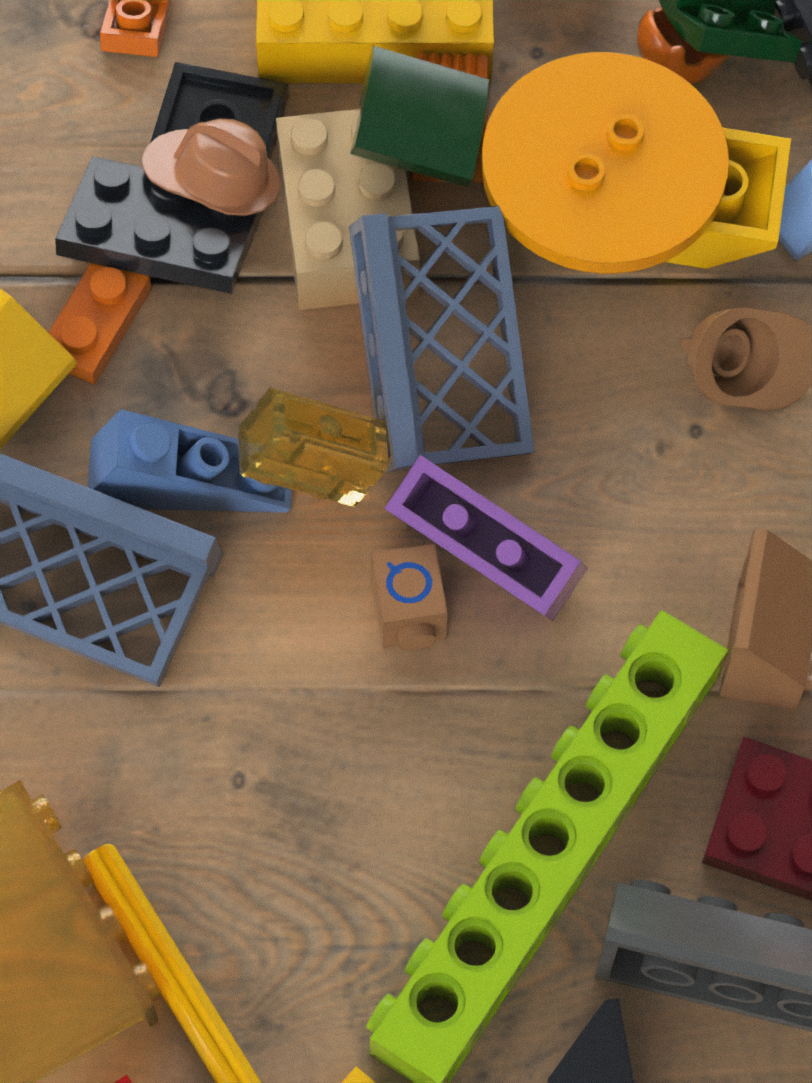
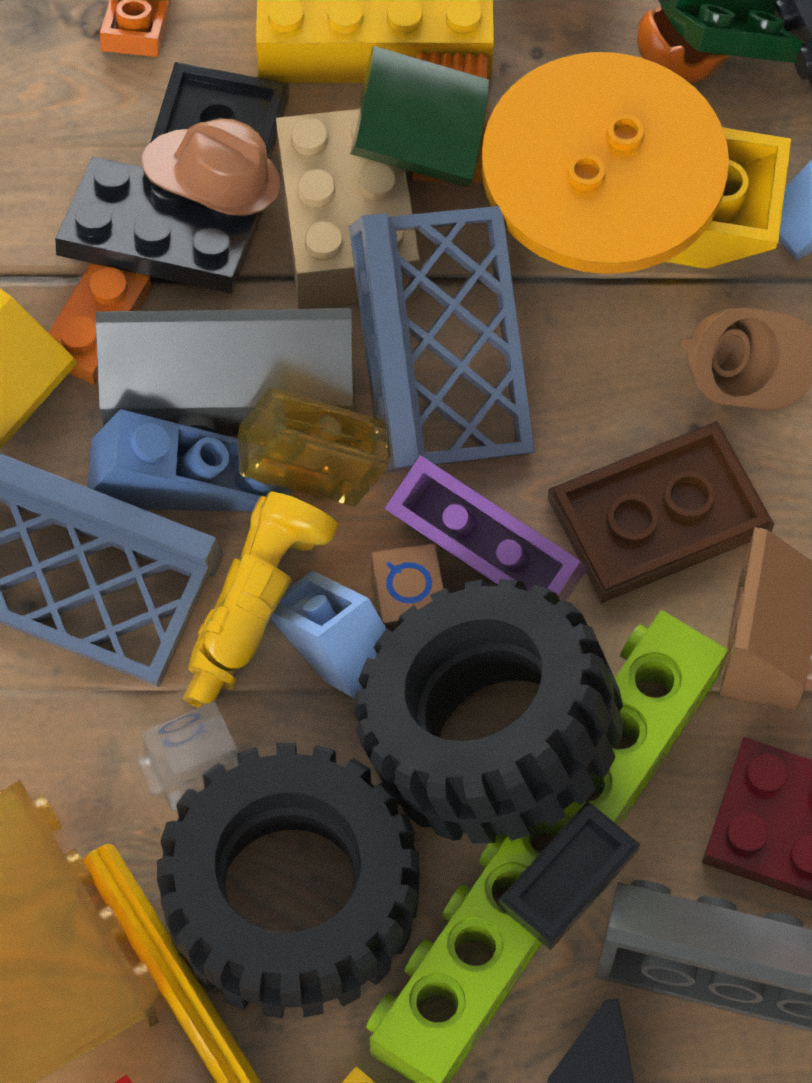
(185, 750): none -> clear brick
(219, 363): none -> slope
(252, 592): none -> yellow piece
(271, 797): none -> black tyre
(330, 628): none -> light blue slope
(523, 770): none -> black tyre
(568, 875): none -> black tile
(659, 511): none -> reddish brown tile

